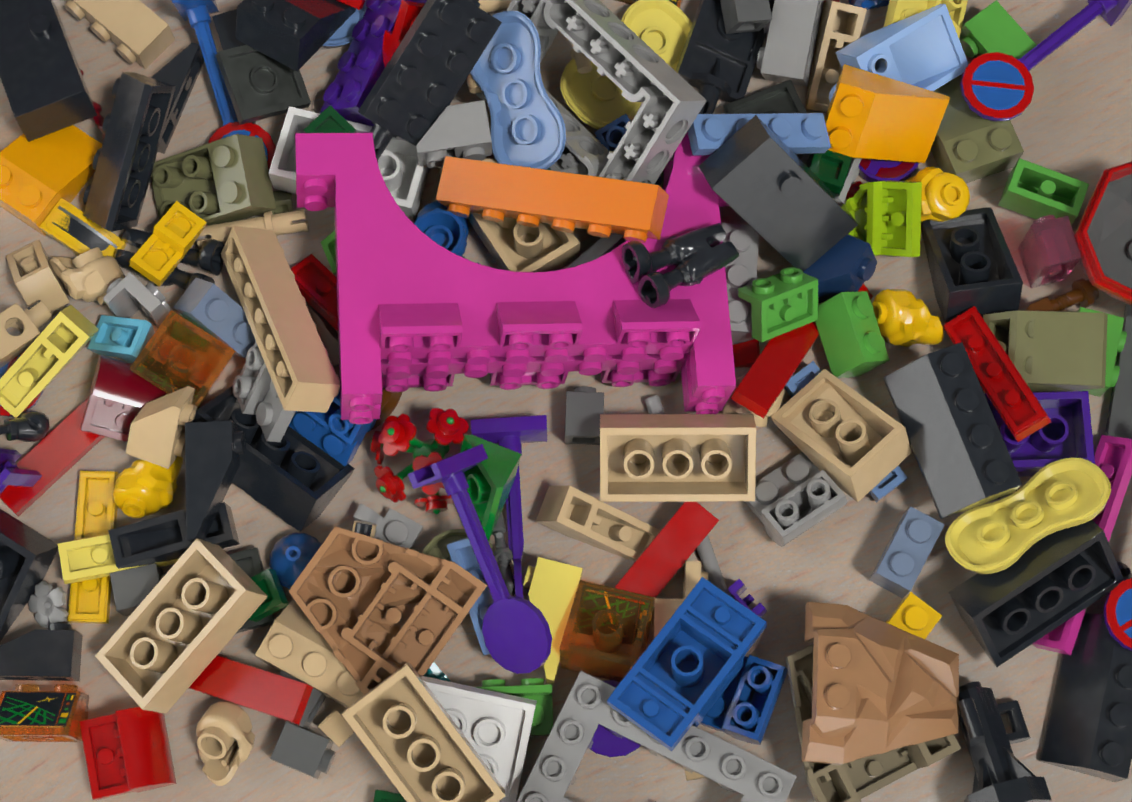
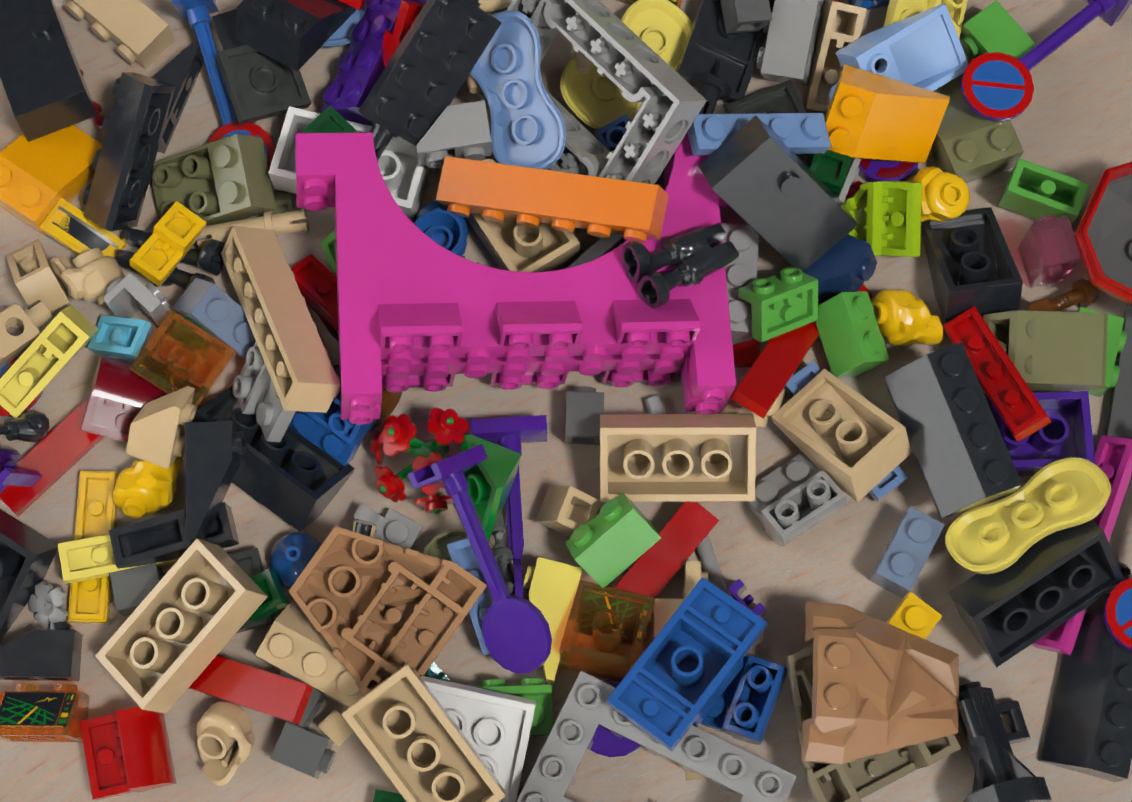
(612, 540): none -> bright green brick

